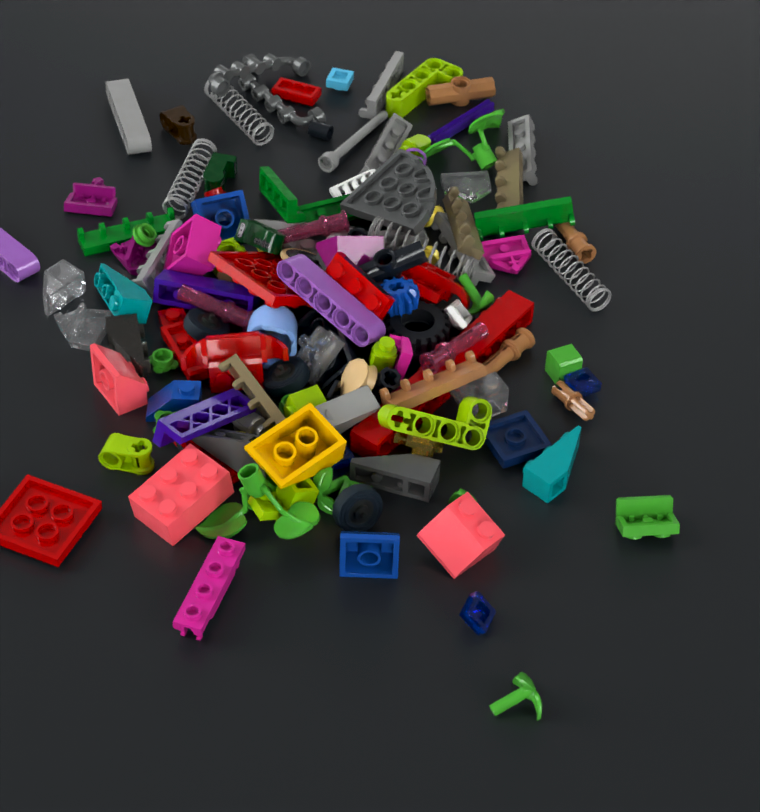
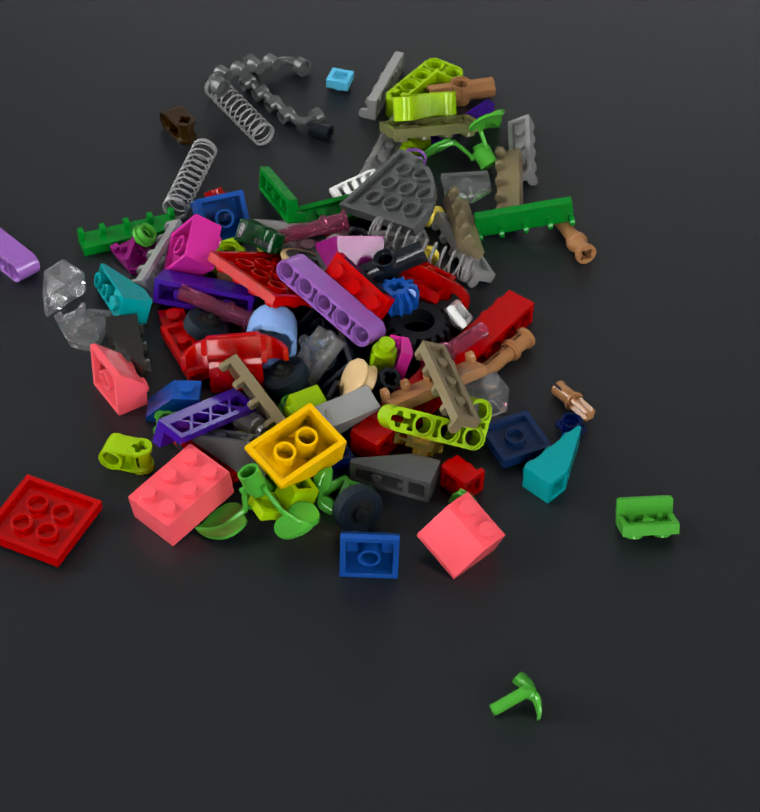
(92, 199): magenta slope -> none
(128, 116): light grey beam -> none
(163, 360): bright green plate -> none
(209, 586): dark pink piece -> none
(219, 170): dark green leg -> none
(296, 91): red plate -> none
(330, 160): light grey piece -> none
(424, 105): none -> lime beam
(426, 127): none -> olive plate
(447, 386): none -> dark tan hinge
(461, 474): none -> red brick
(477, 613): clear blue plate -> none
(479, 303): bright green plant -> none
(507, 253): dark pink slope -> none
(562, 362): bright green piece -> none
(569, 422): none -> clear blue plate
(583, 382): clear blue plate -> none
(590, 296): light grey piece -> none

